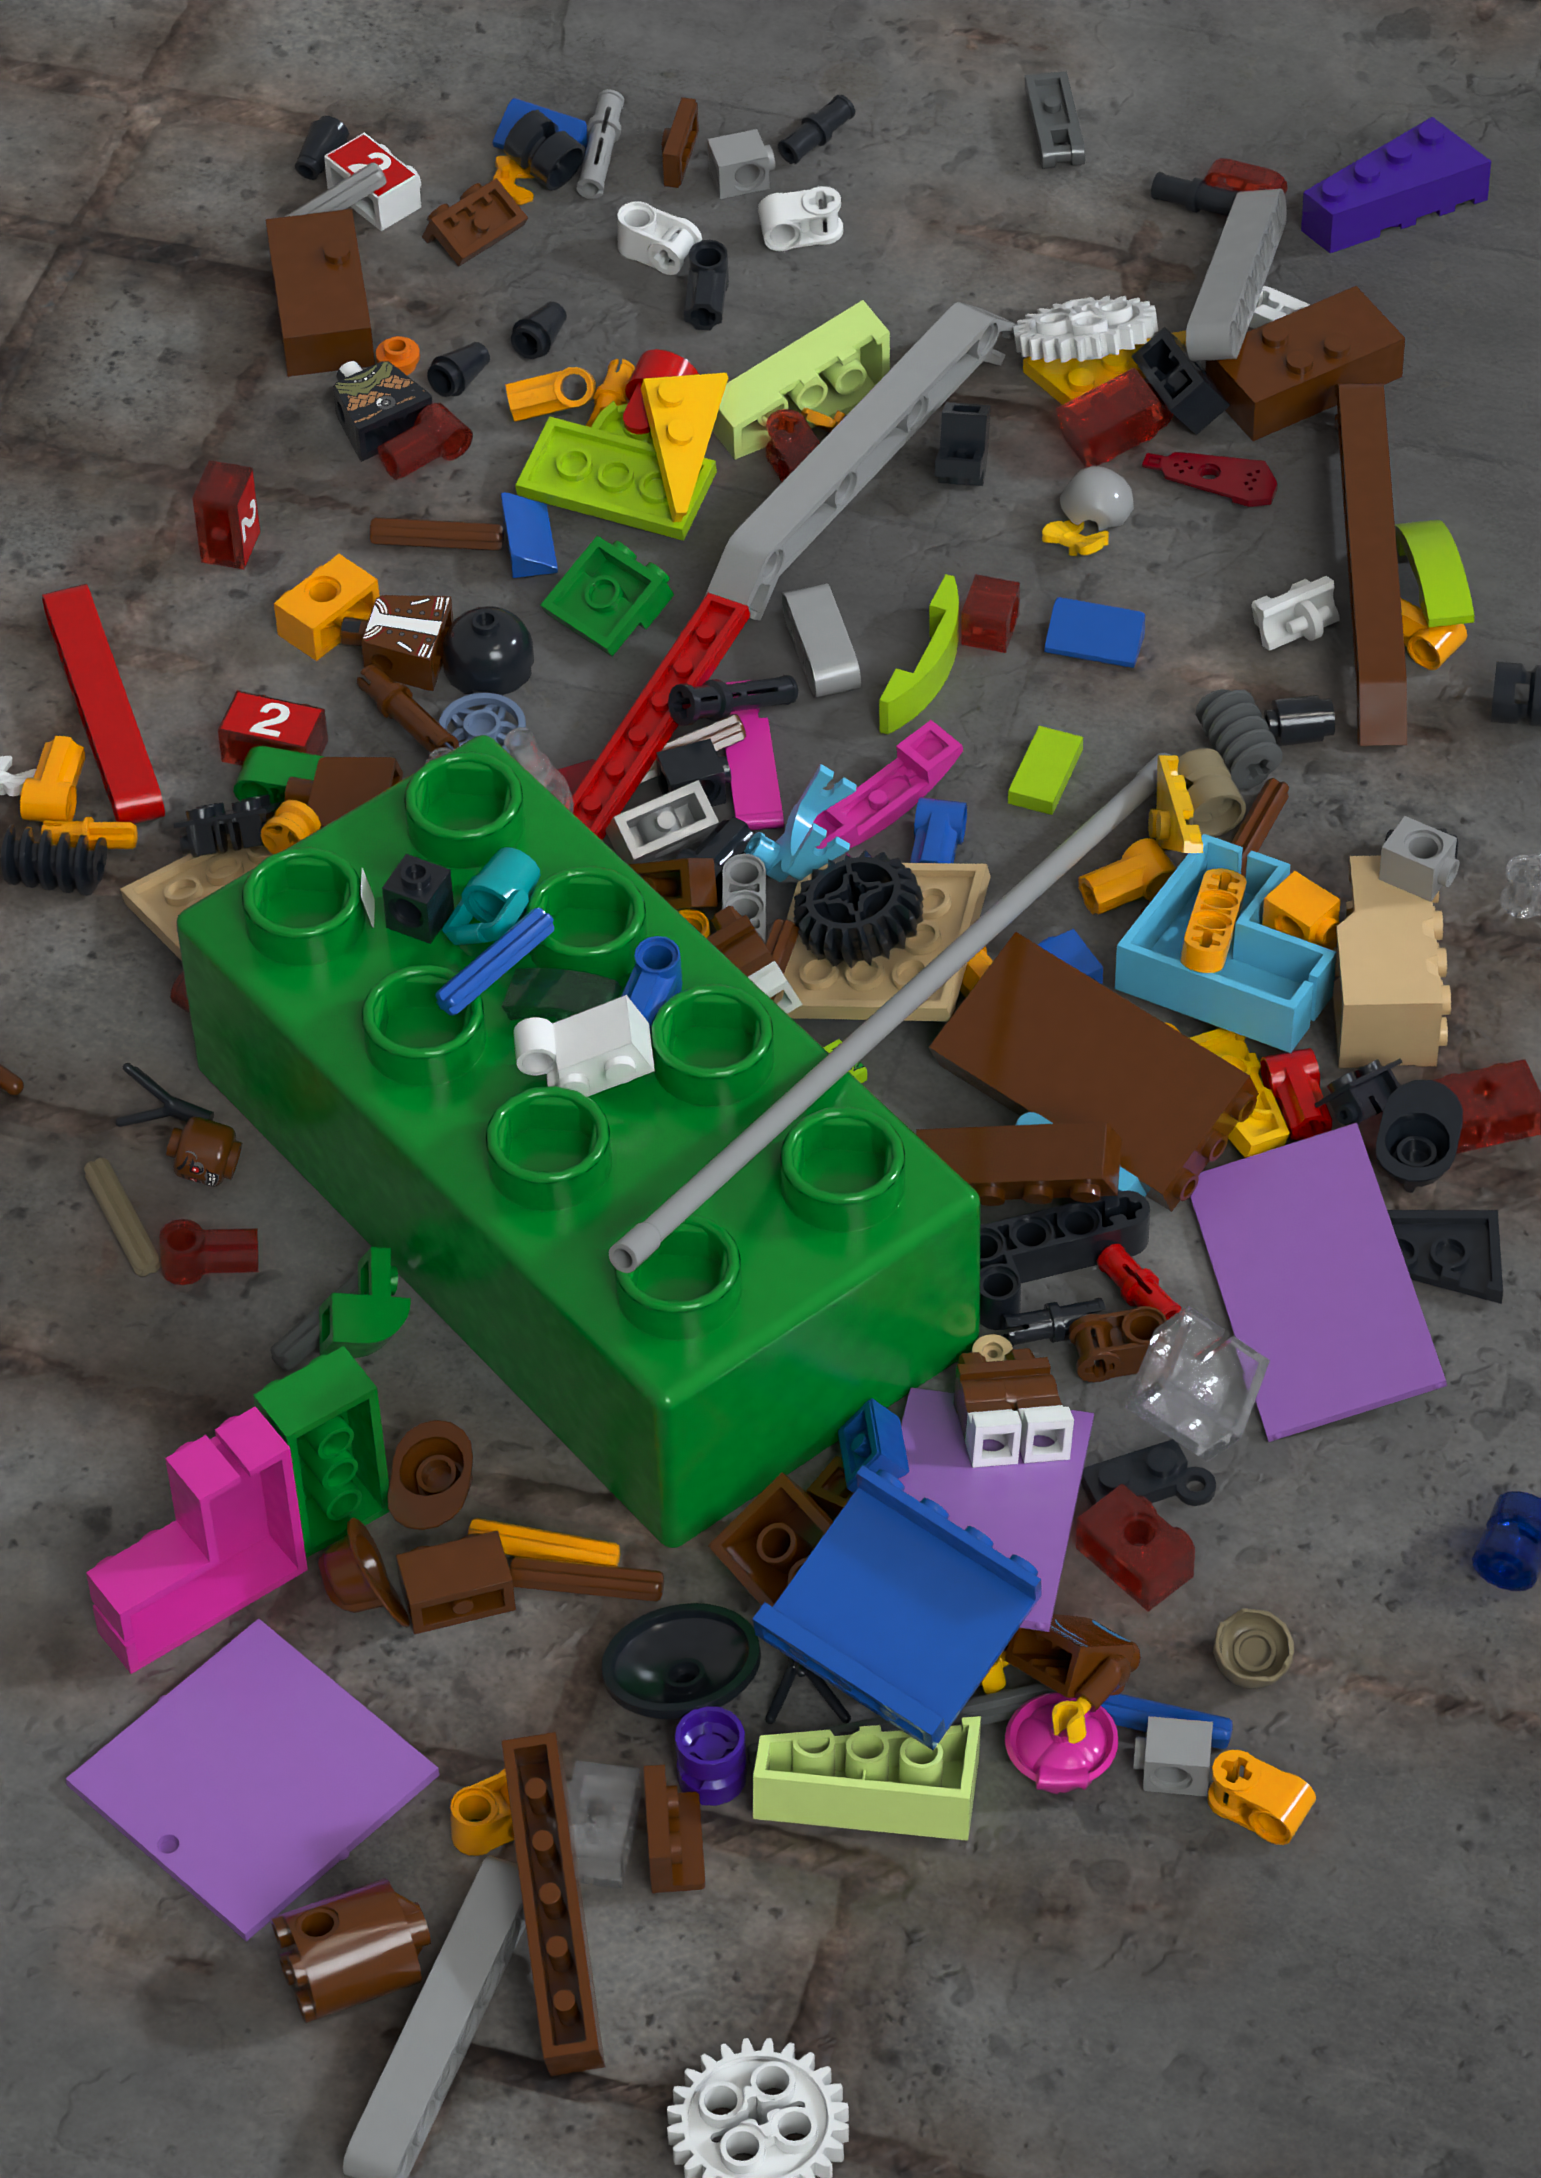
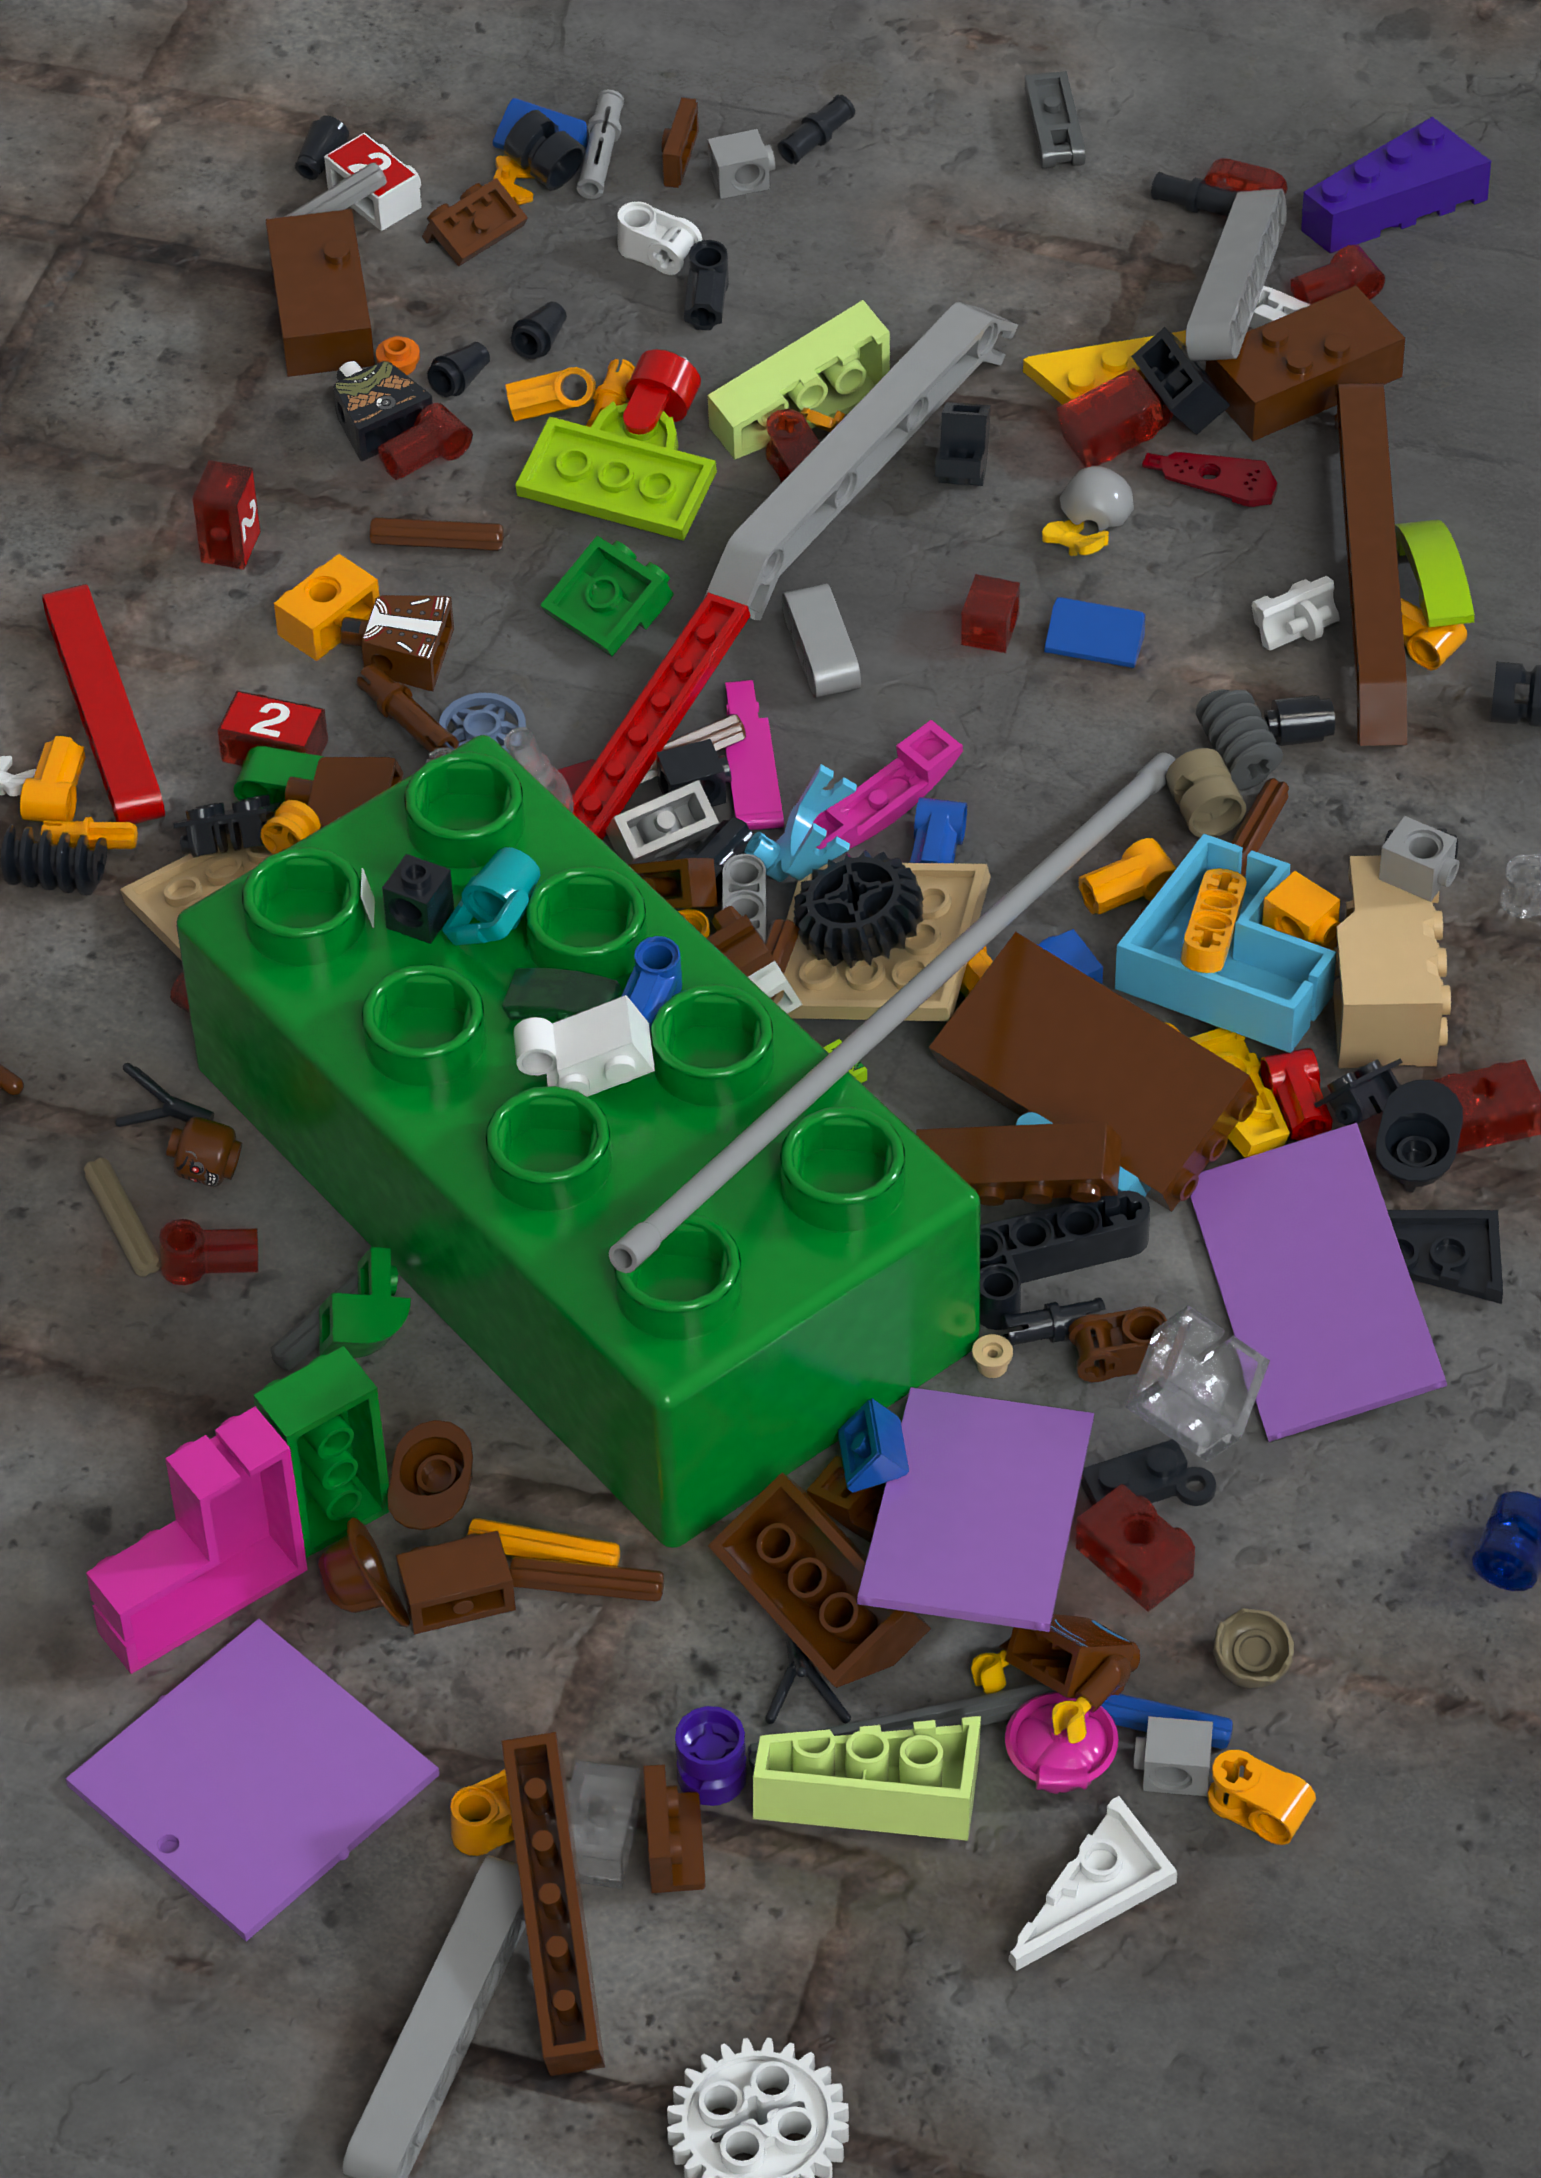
(351, 1948): reddish brown cylinder -> none
(488, 651): black cylinder -> none
(494, 961): blue axle -> none
(528, 536): blue slope -> none
(681, 423): yellow wing -> none
(681, 1660): black dish -> none
(716, 701): black pin -> none
(796, 220): white piece -> none
(901, 1607): blue panel -> none
(910, 692): lime slope -> none
(1011, 1405): hips -> none
(1045, 770): lime tile -> none
(1085, 329): white gear -> none
(1110, 1875): none -> white wing
(1137, 1285): red pin -> none
(1172, 808): yellow wing -> none
(1347, 269): none -> clear red piece

